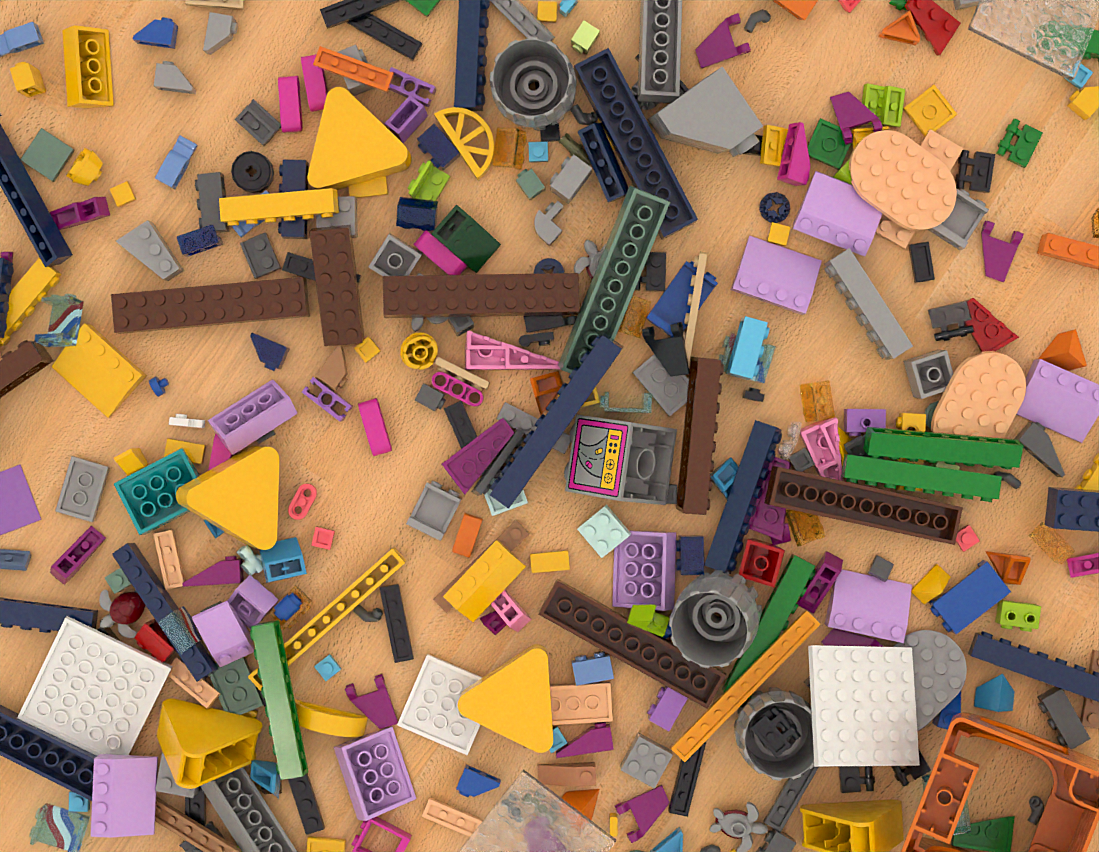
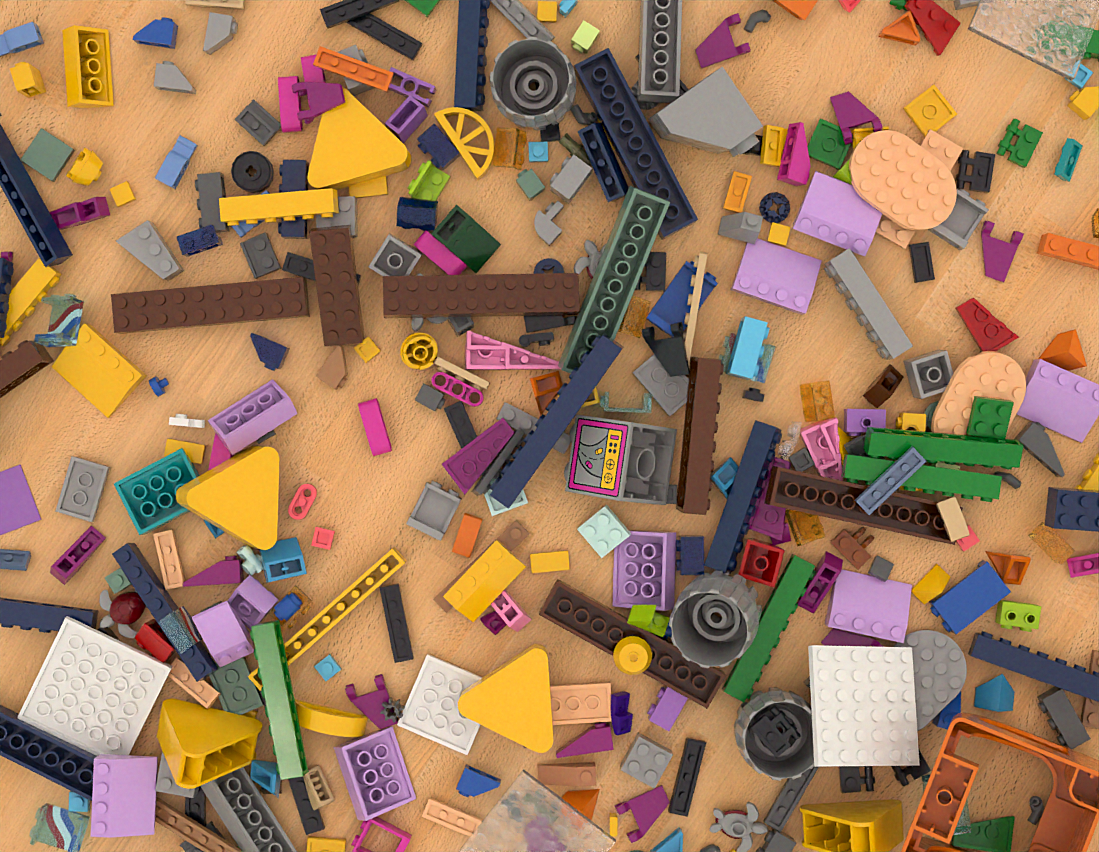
(131, 461): yellow slope -> none
(319, 400): medium lavender piece -> none
(321, 98): none -> magenta flag
(323, 786): none -> tan slope
(371, 616): dark grey arm -> none
(388, 714): none -> dark grey gear
(558, 740): medium azure plate -> none
(592, 668): medium blue brick -> none
(620, 716): none -> dark purple slope
(632, 655): none -> yellow cone
(737, 192): none -> light orange plate
(741, 226): none -> light grey slope
(745, 685): light orange plate -> none
(851, 548): none -> dark orange hinge
(883, 386): none -> reddish brown slope
(884, 103): lime slope -> none
(890, 480): none -> sand blue plate
(948, 315): black plate -> none
(953, 519): none -> tan slope
(989, 417): none -> green plate
(1068, 159): none -> teal plate

